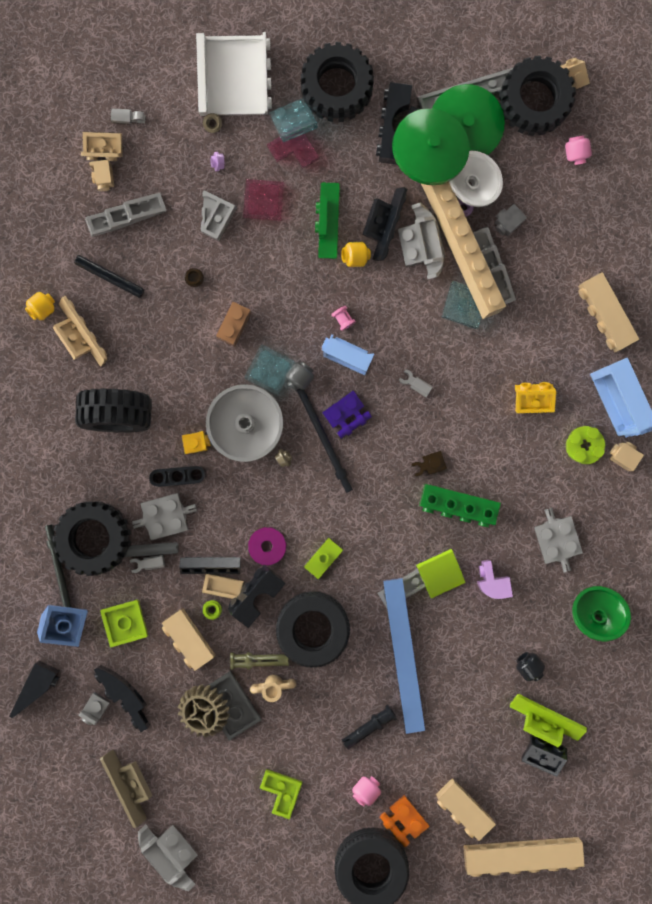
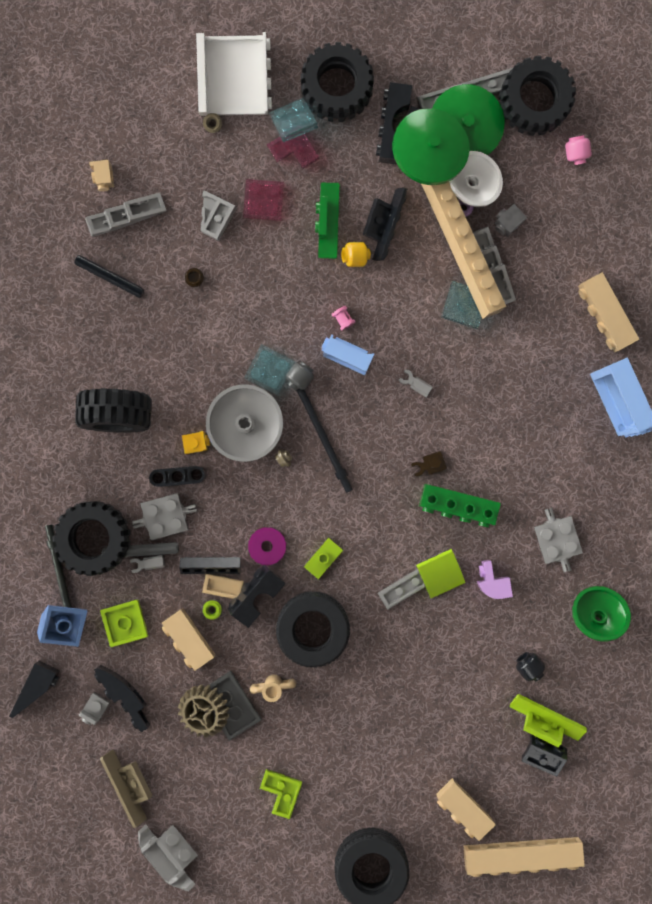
(40, 306): yellow head -> none
(76, 335): tan bracket -> none
(102, 145): tan bracket -> none
(127, 116): light grey bar -> none
(217, 161): lavender plate -> none
(233, 324): medium nougat brick -> none
(248, 663): olive pin -> none
(344, 409): dark purple plate -> none
(366, 791): bright pink head -> none
(377, 721): black pin -> none
(404, 655): medium blue tile -> none
(408, 816): orange plate -> none
(423, 242): light grey plate -> none
(535, 398): yellow bracket -> none
(577, 71): tan bracket -> none
(594, 451): lime plate -> none
(626, 456): tan brick -> none

